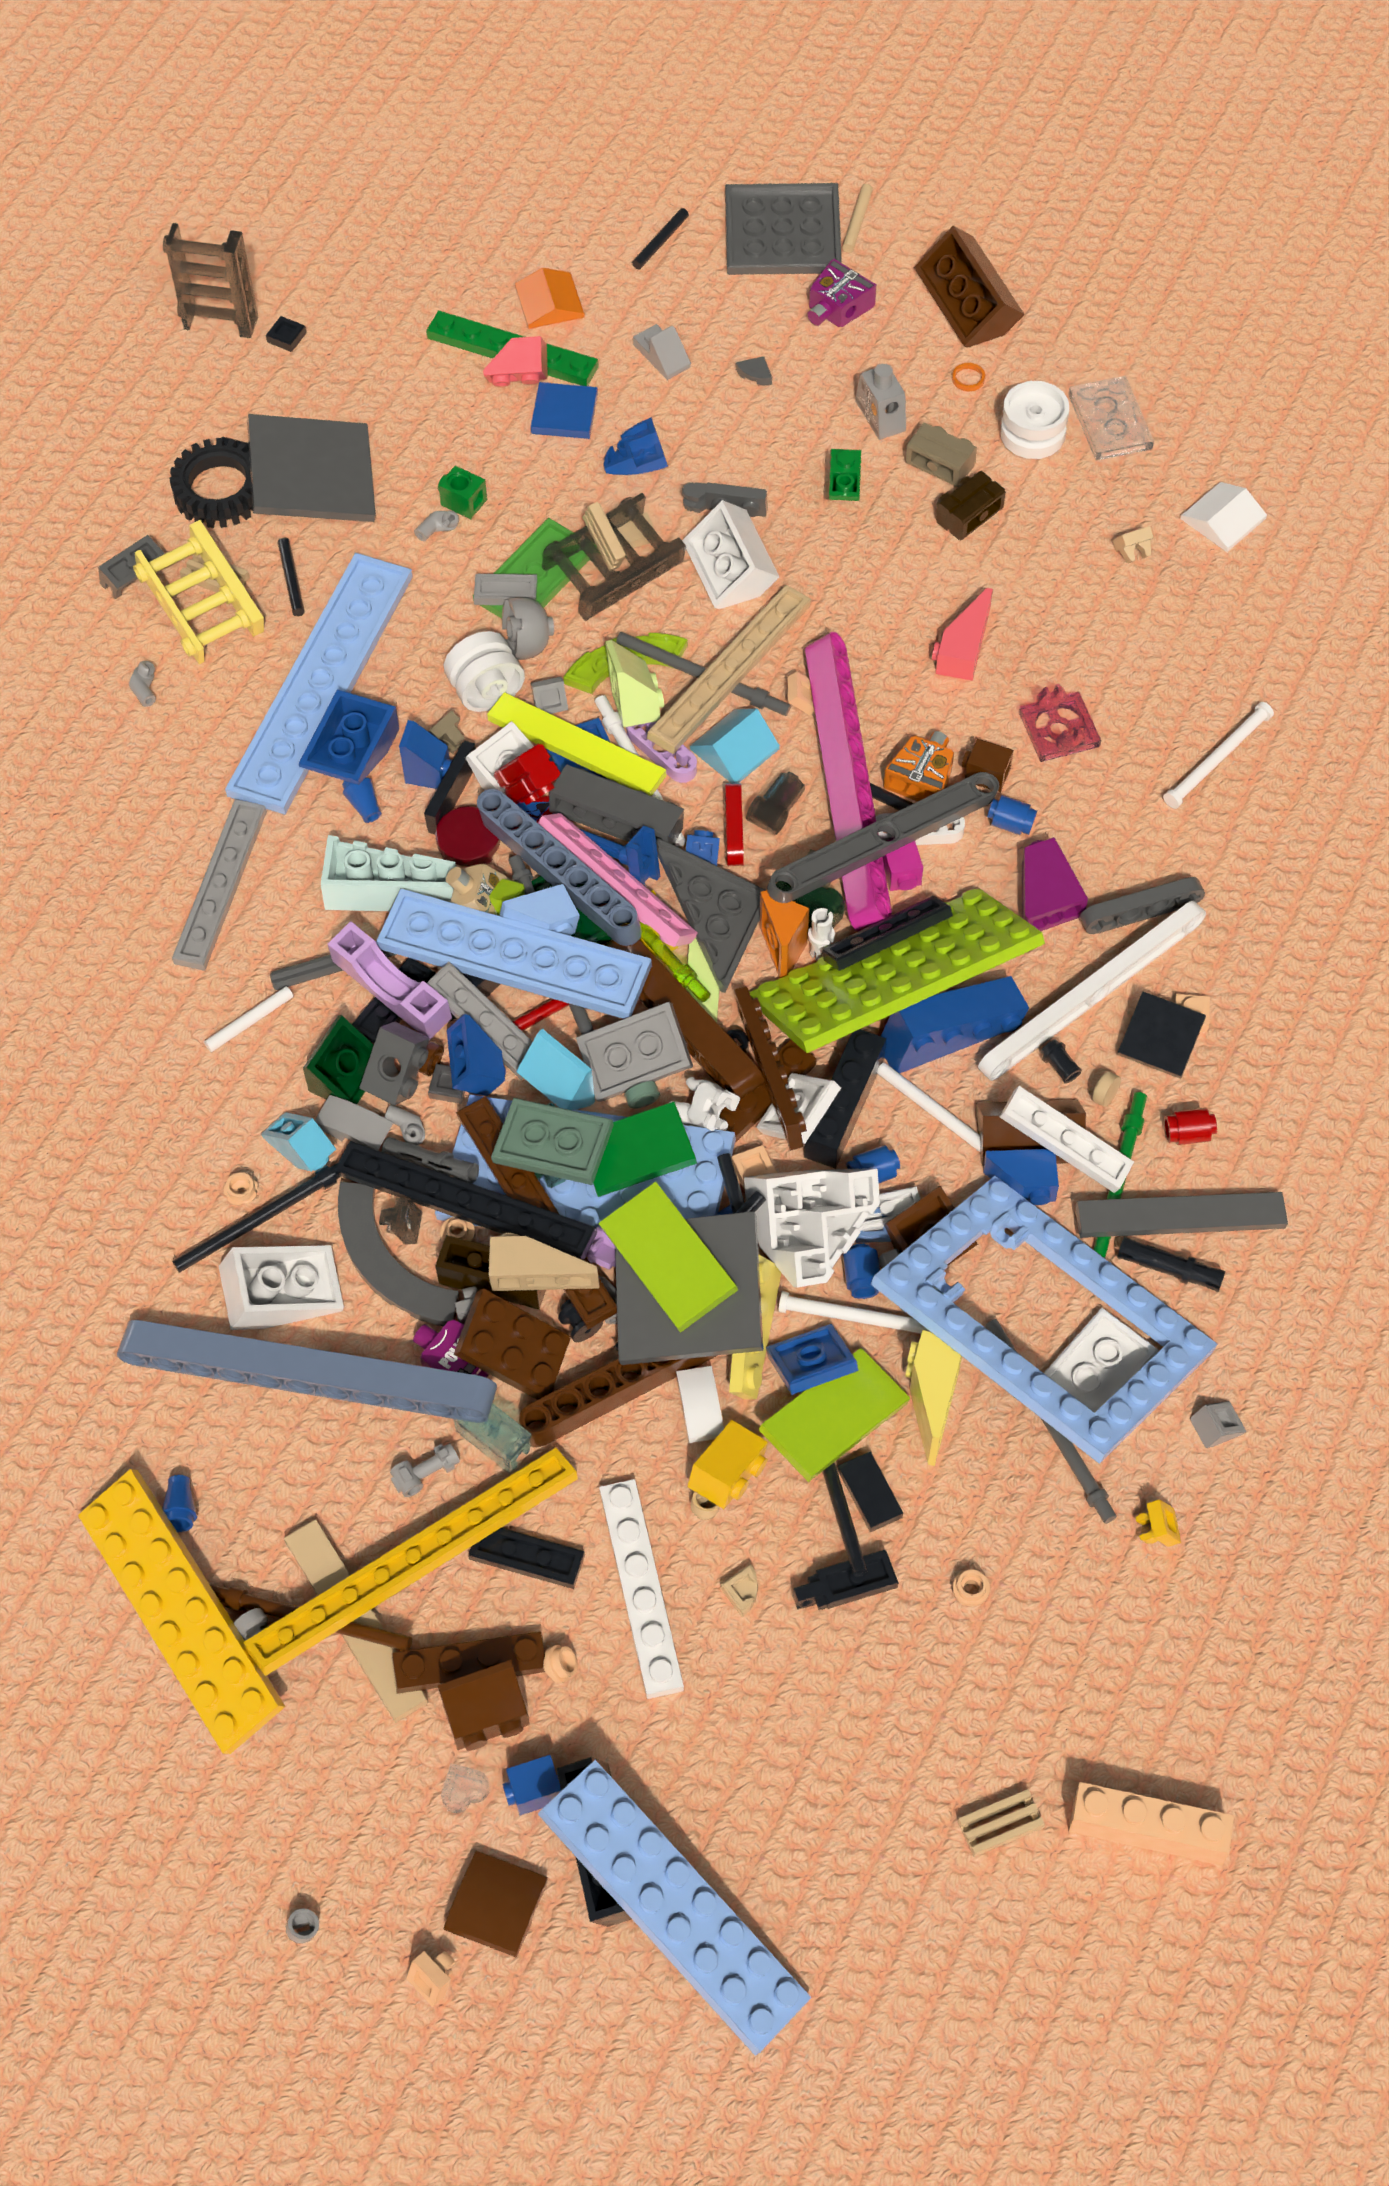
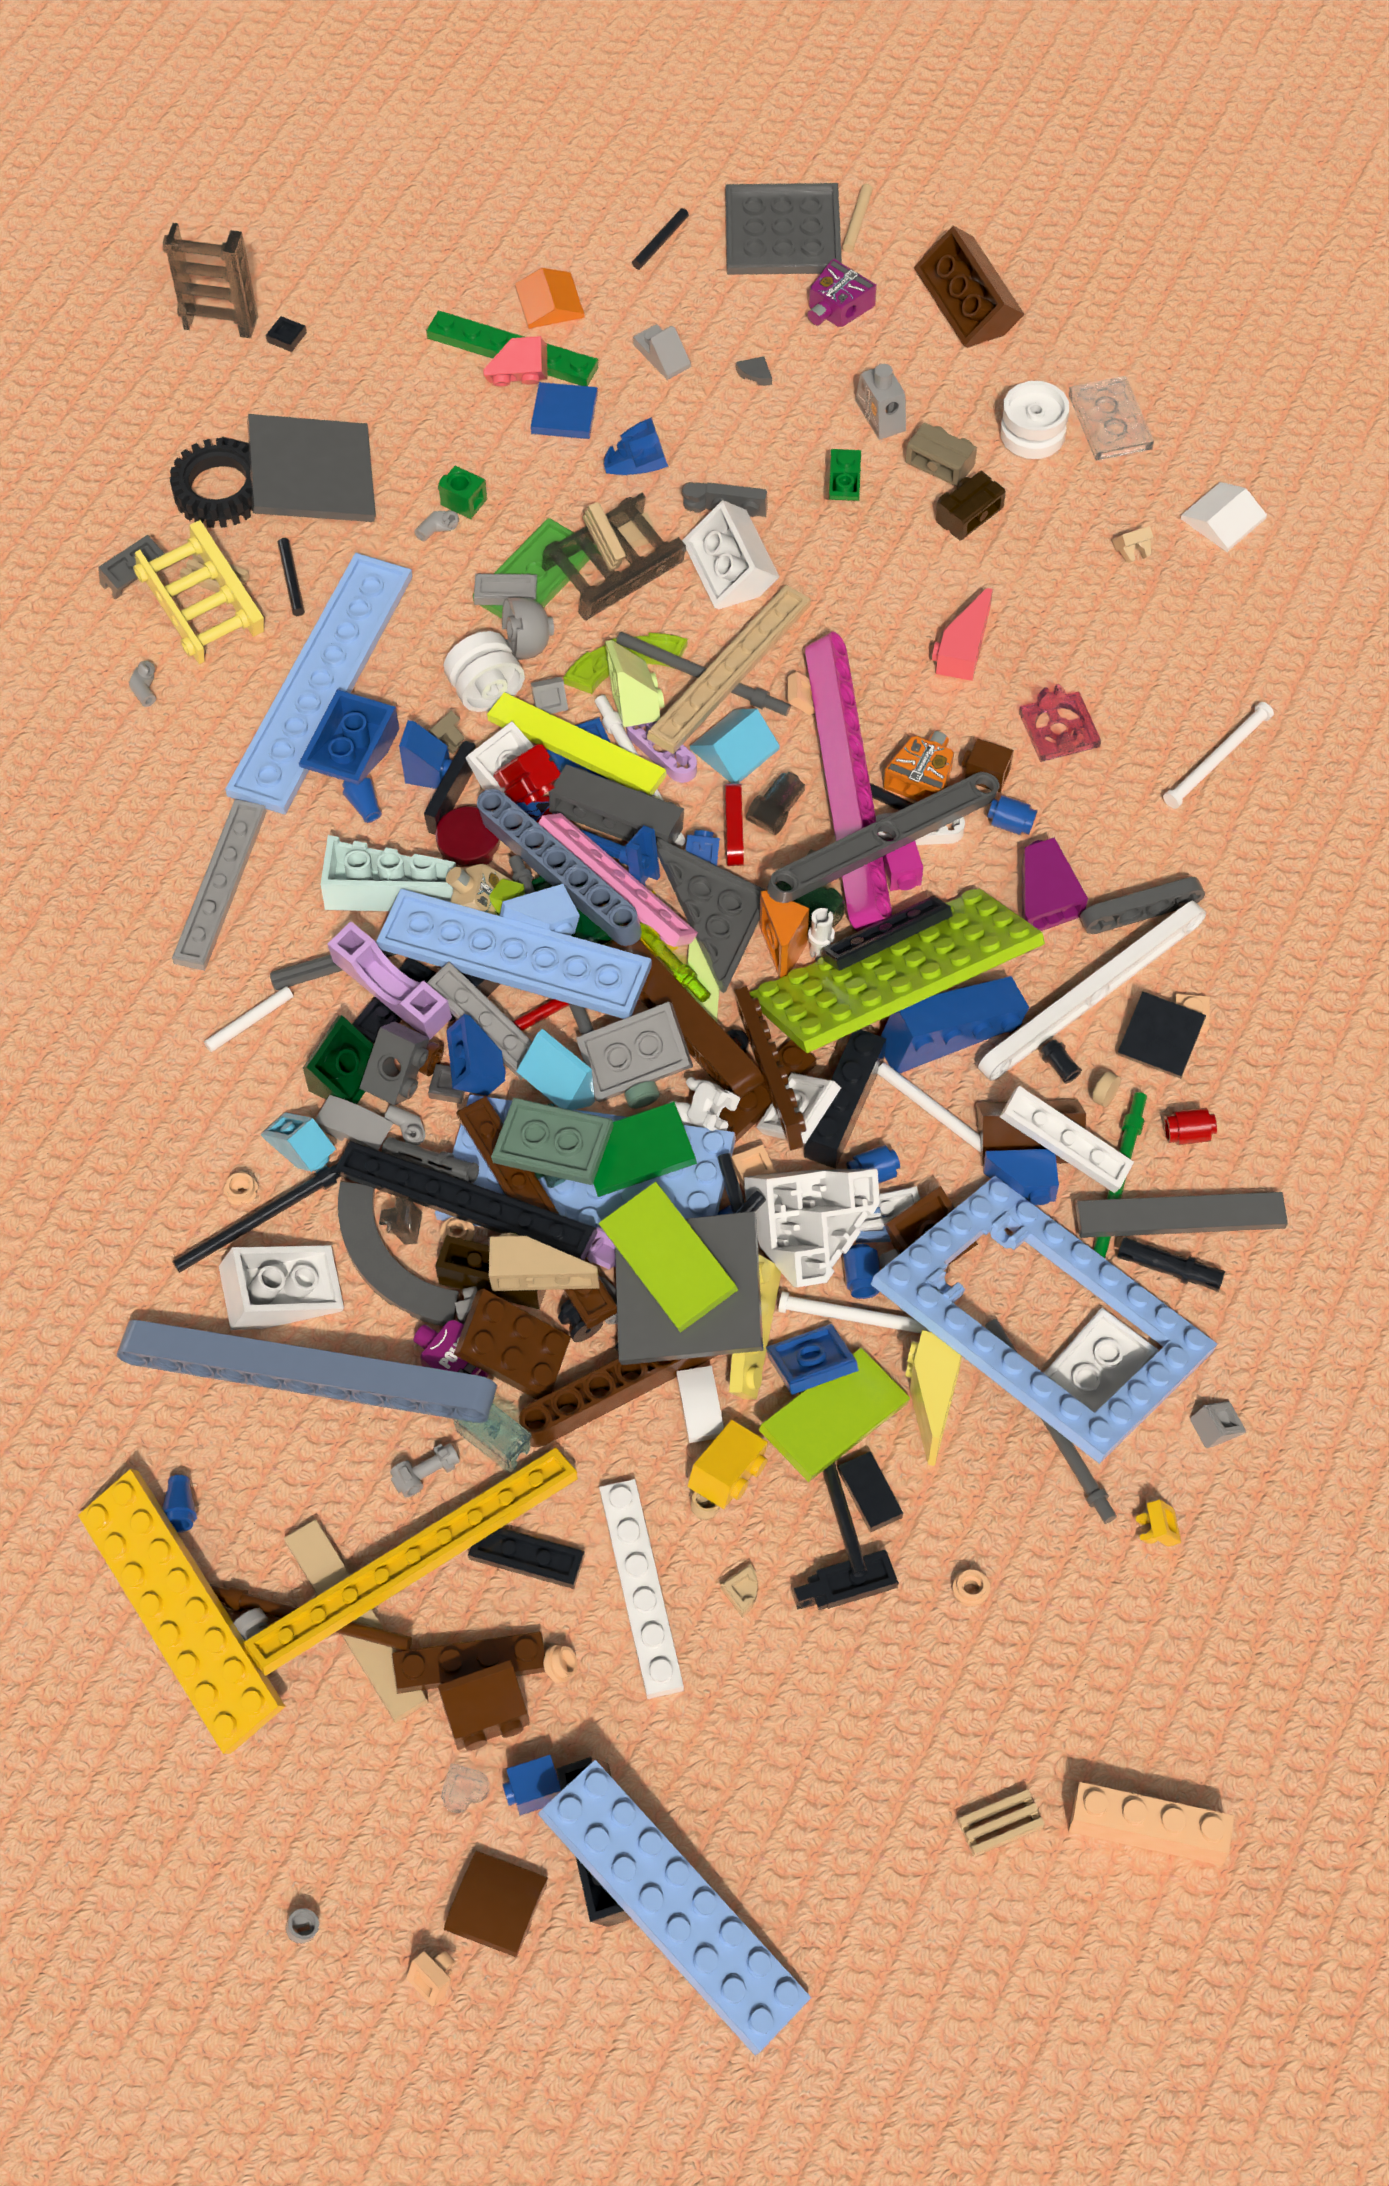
(973, 366): orange piece -> none

